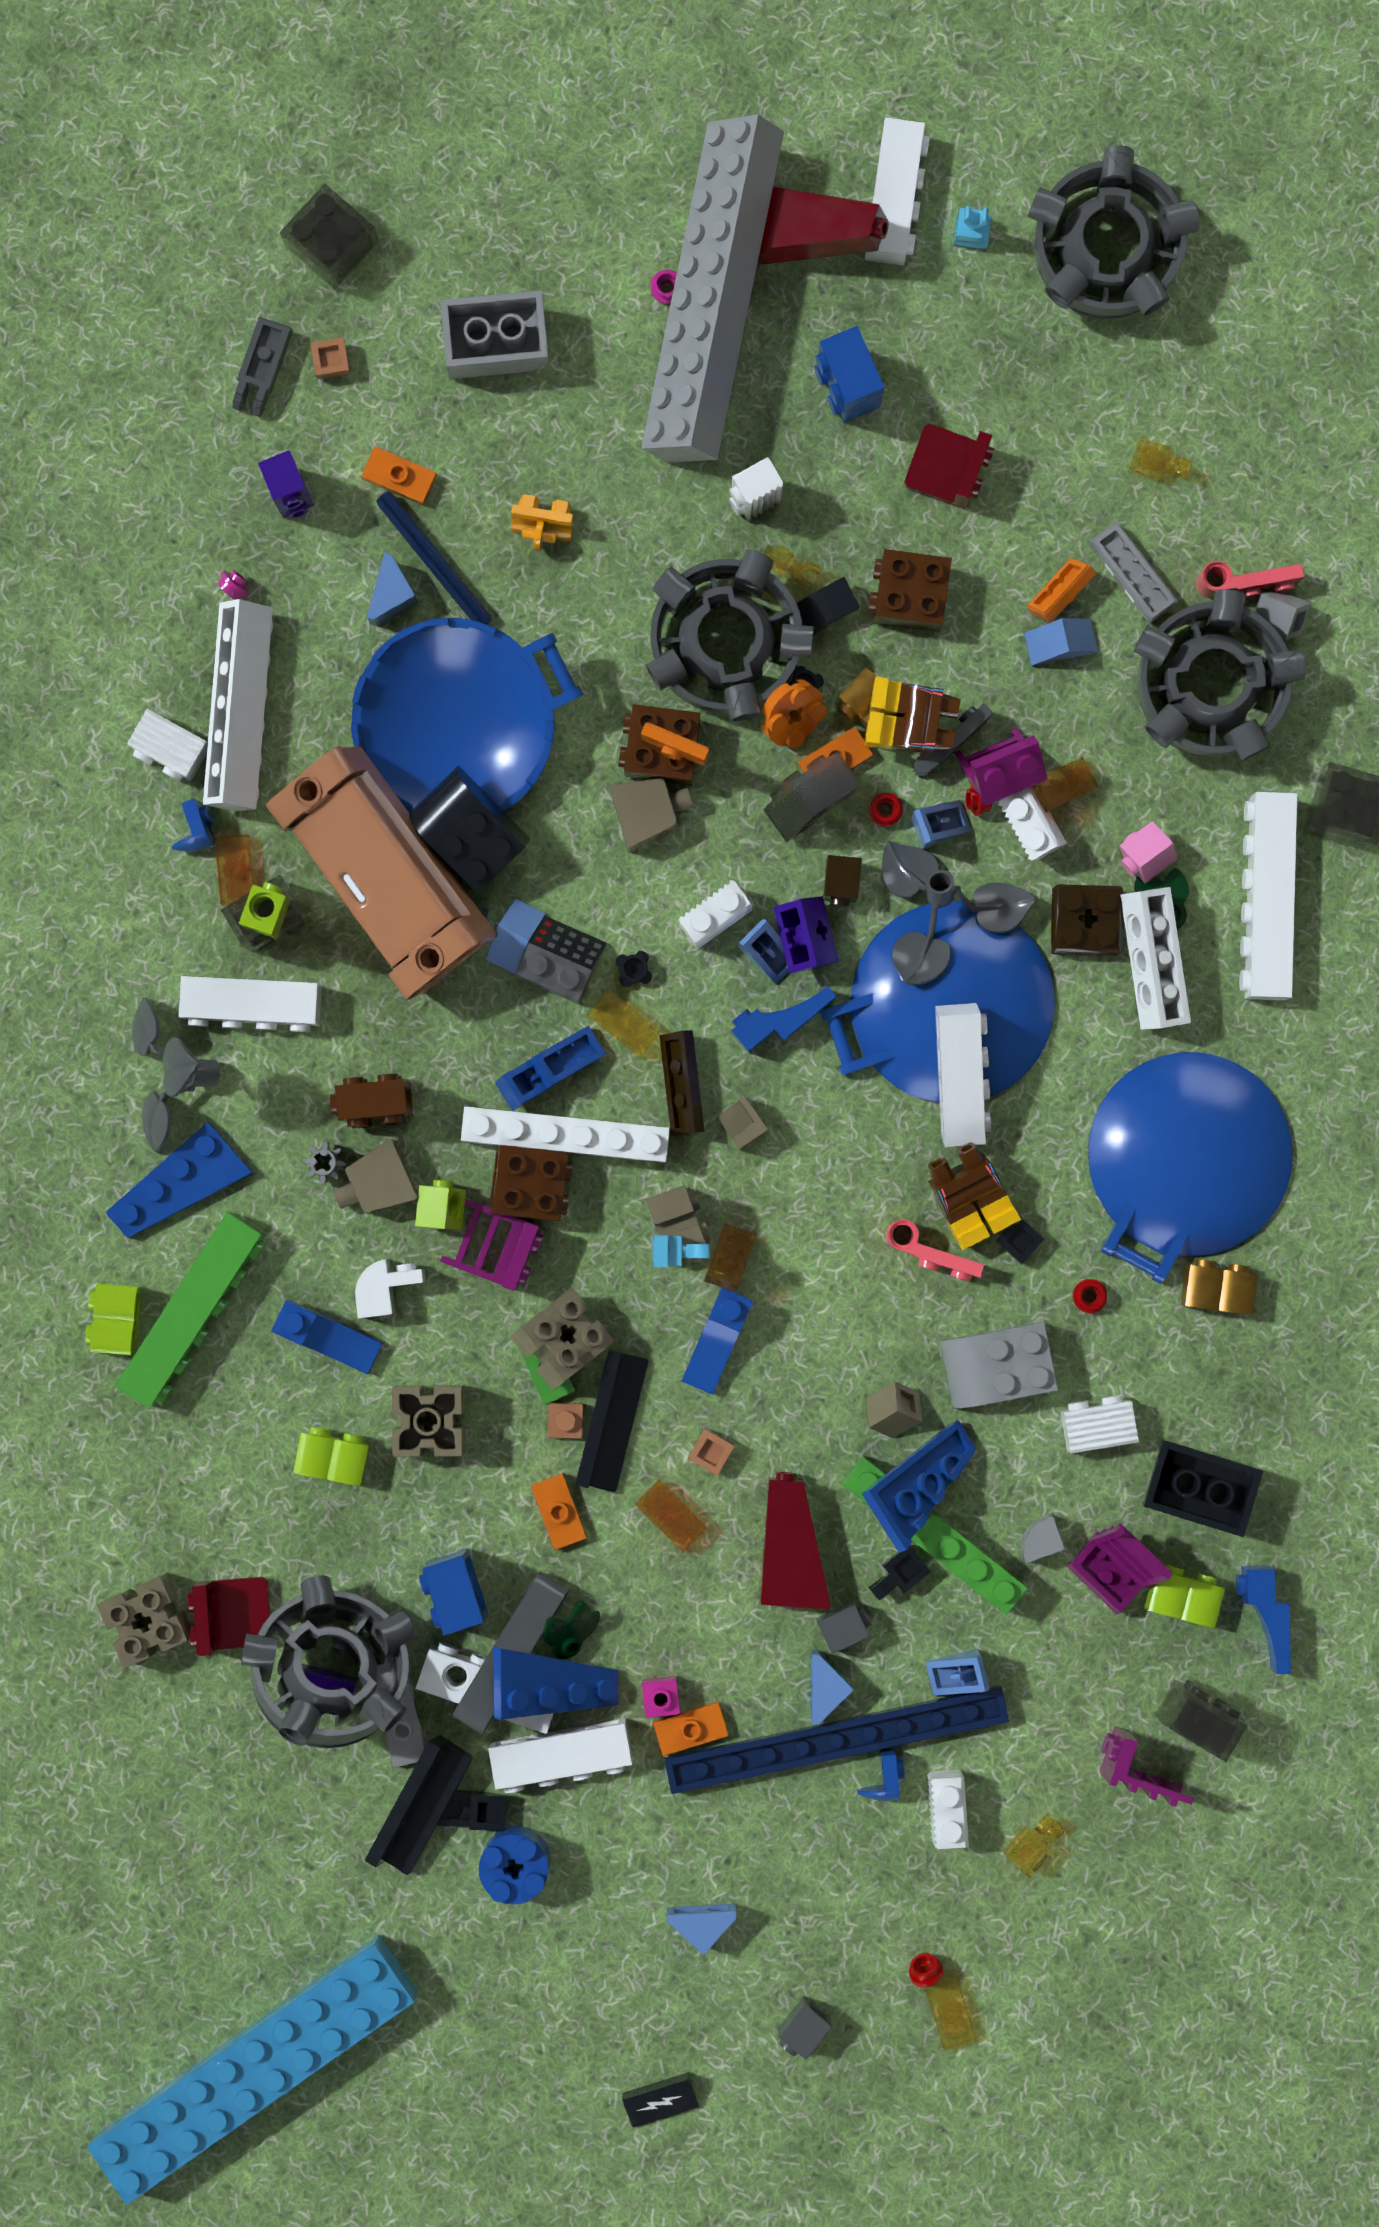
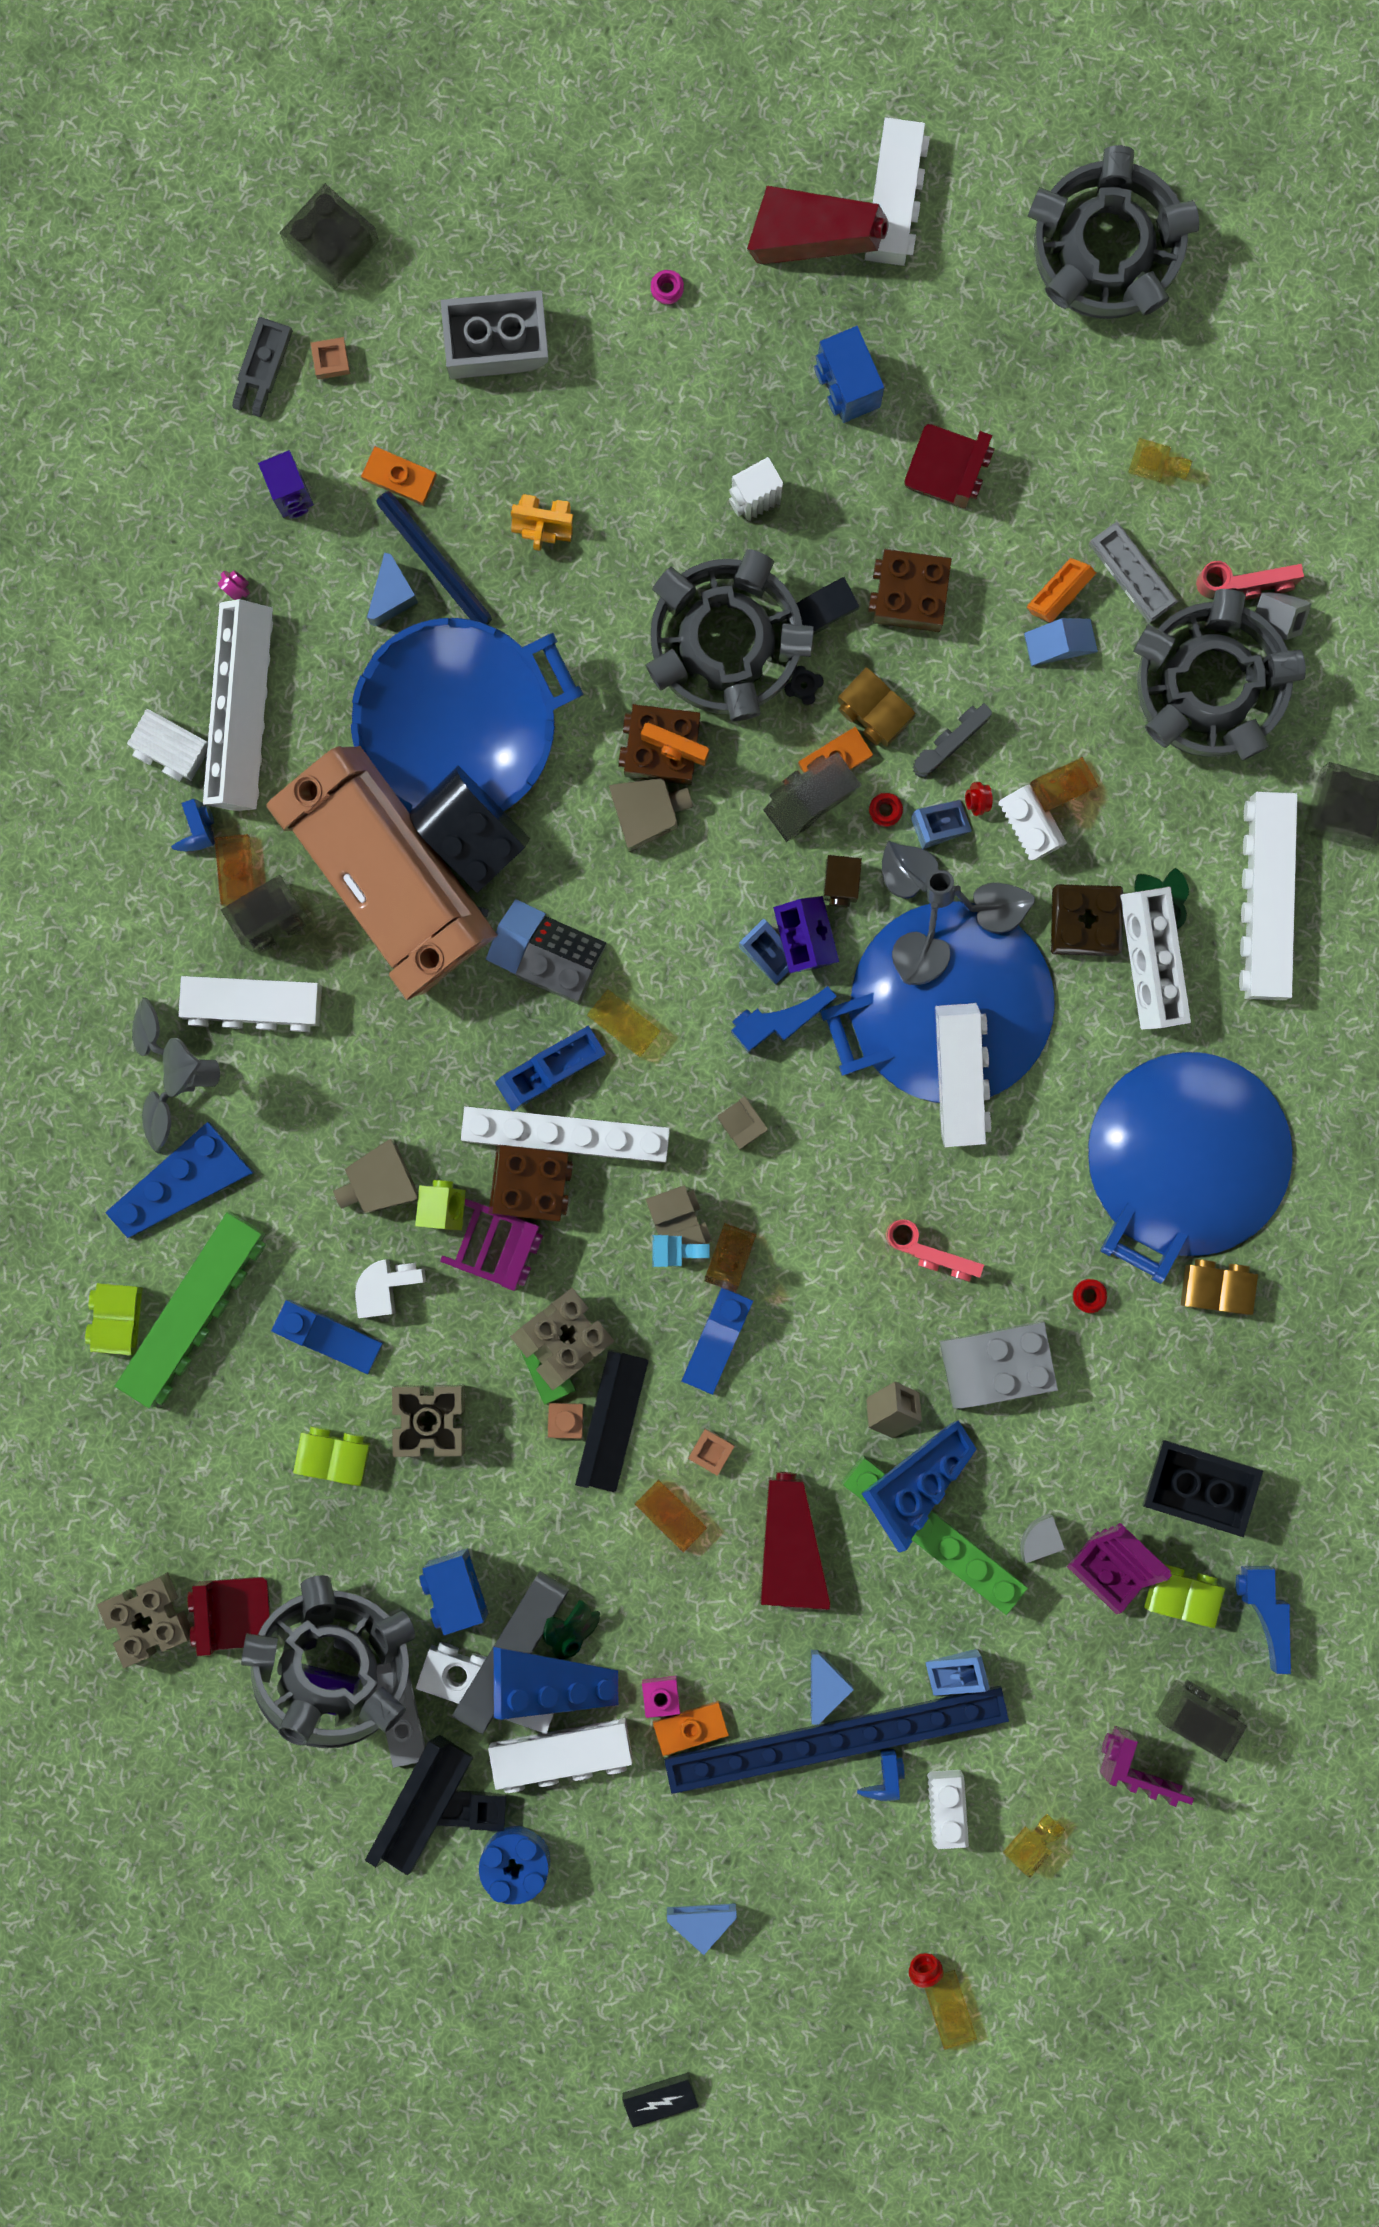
(252, 2069): dark azure brick -> none
(265, 925): lime brick -> none
(314, 1162): light grey gear -> none
(362, 1101): reddish brown brick -> none
(558, 1511): orange plate -> none
(641, 975): black plate -> none
(681, 1083): dark brown plate -> none
(712, 289): light grey brick -> none
(715, 914): white brick -> none
(788, 567): clear yellow plate -> none
(793, 729): orange plate -> none
(803, 2029): dark grey brick -> none
(844, 1626): dark grey brick -> none
(902, 1570): black plate -> none
(917, 721): reddish brown hips -> none
(968, 1184): reddish brown hips -> none
(972, 228): medium azure piece -> none
(1004, 767): magenta plate -> none
(1019, 1240): black plate -> none
(1099, 1425): white brick -> none
(1147, 852): bright pink brick -> none

